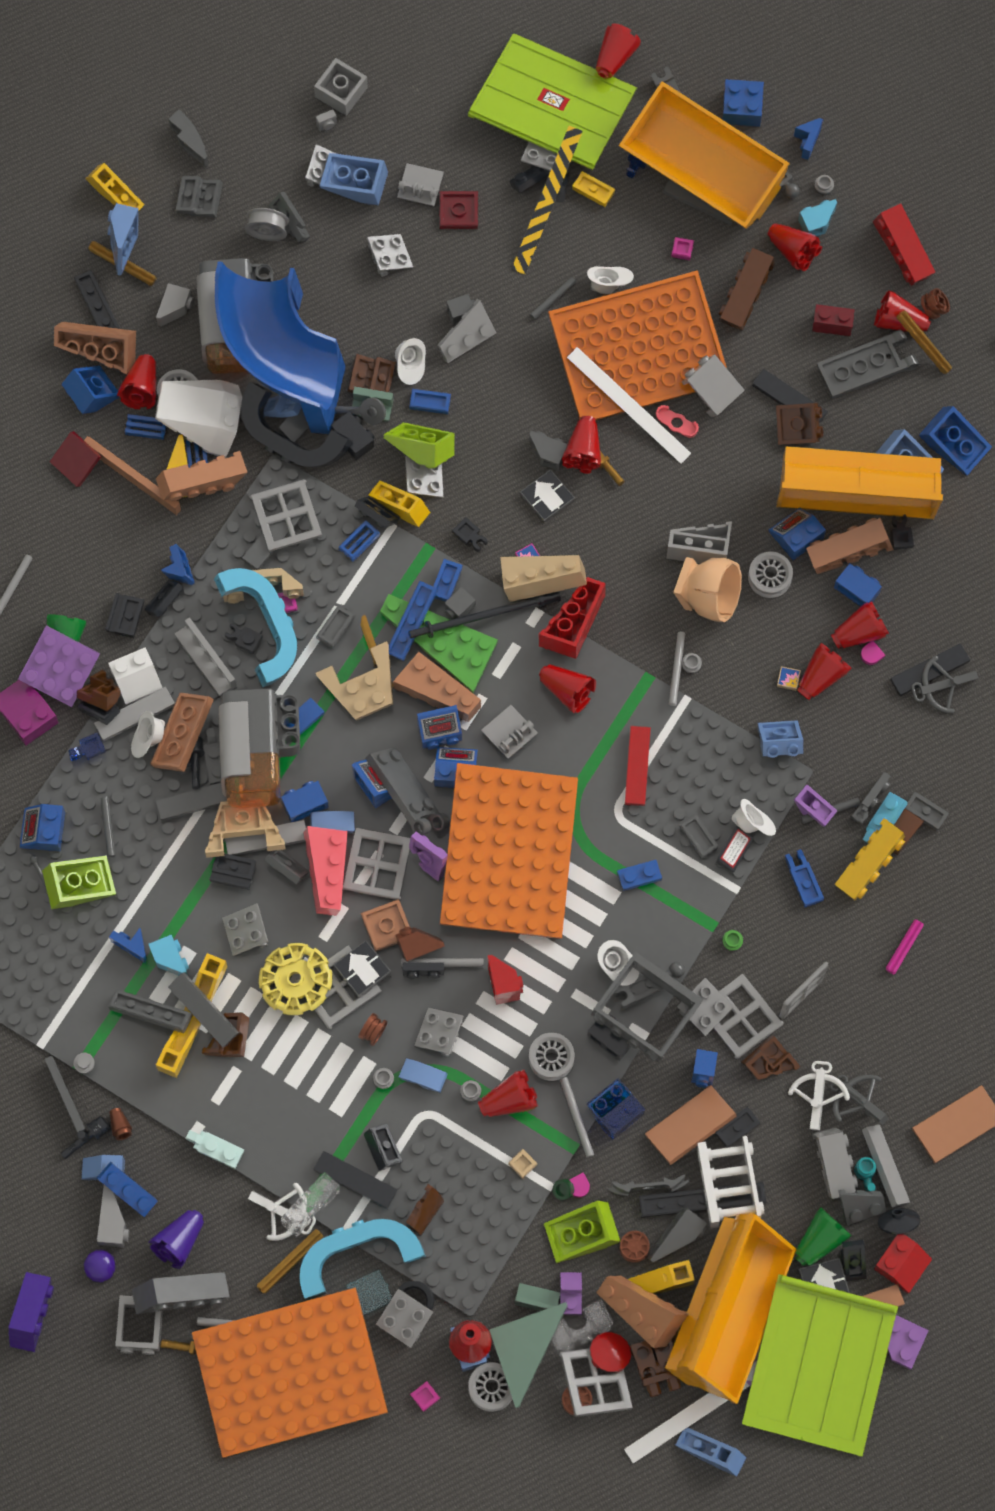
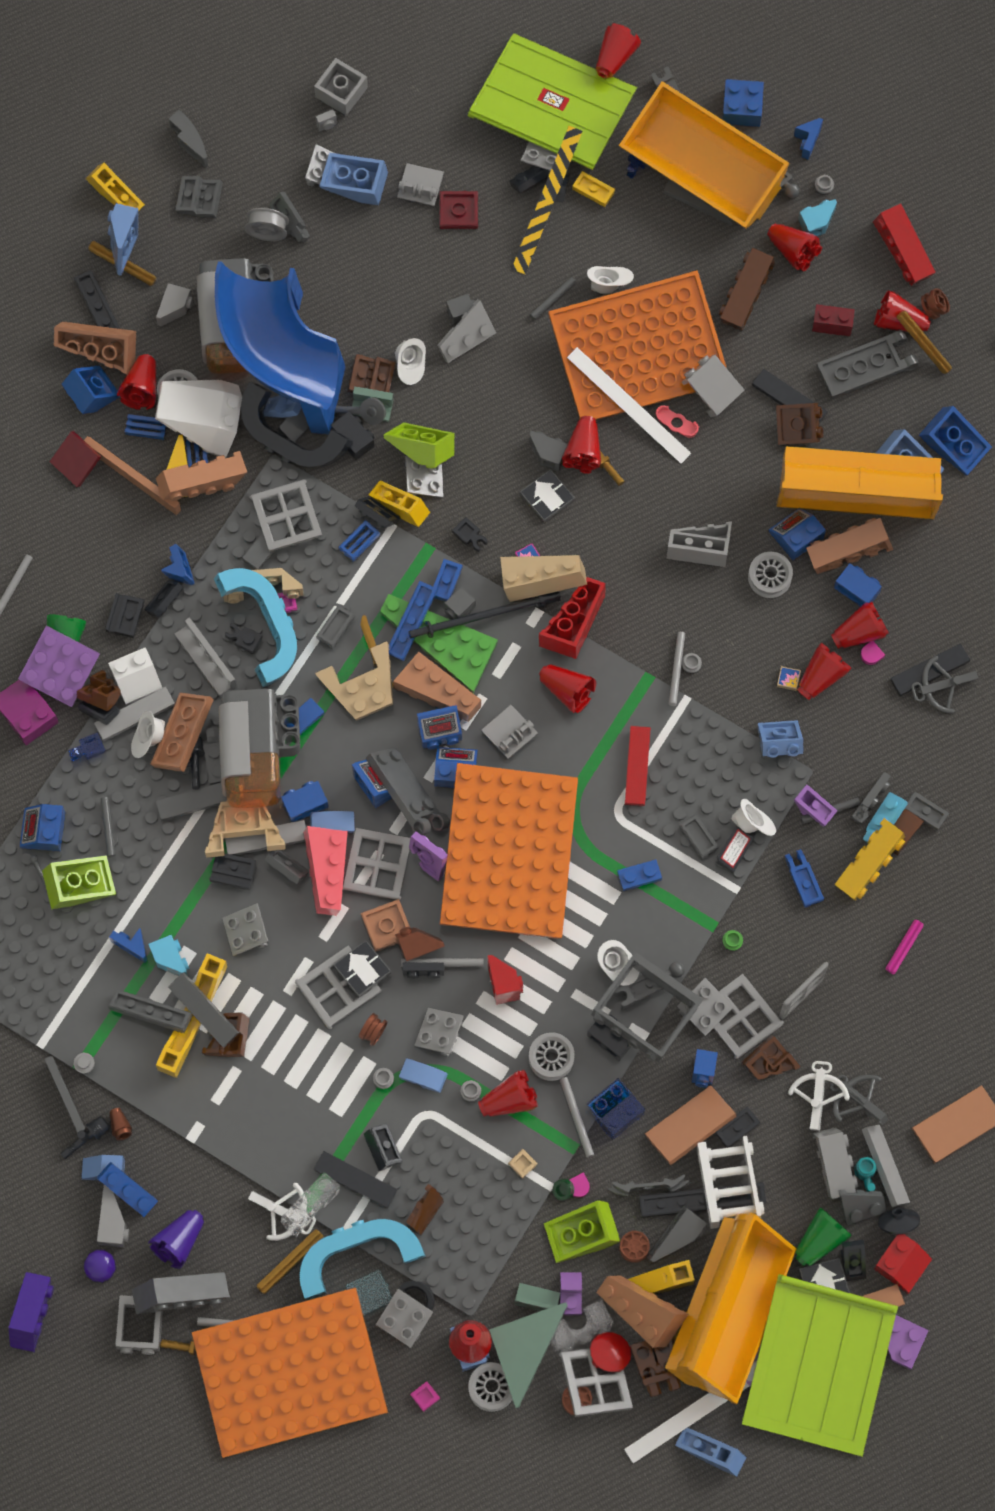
(216, 1148): light aqua hinge -> none
(299, 990): light yellow plate -> none
(389, 253): light grey hinge -> none
(430, 401): blue tile -> none
(682, 248): dark pink tile -> none
(710, 587): light nougat plate -> none
(901, 535): black plate -> none

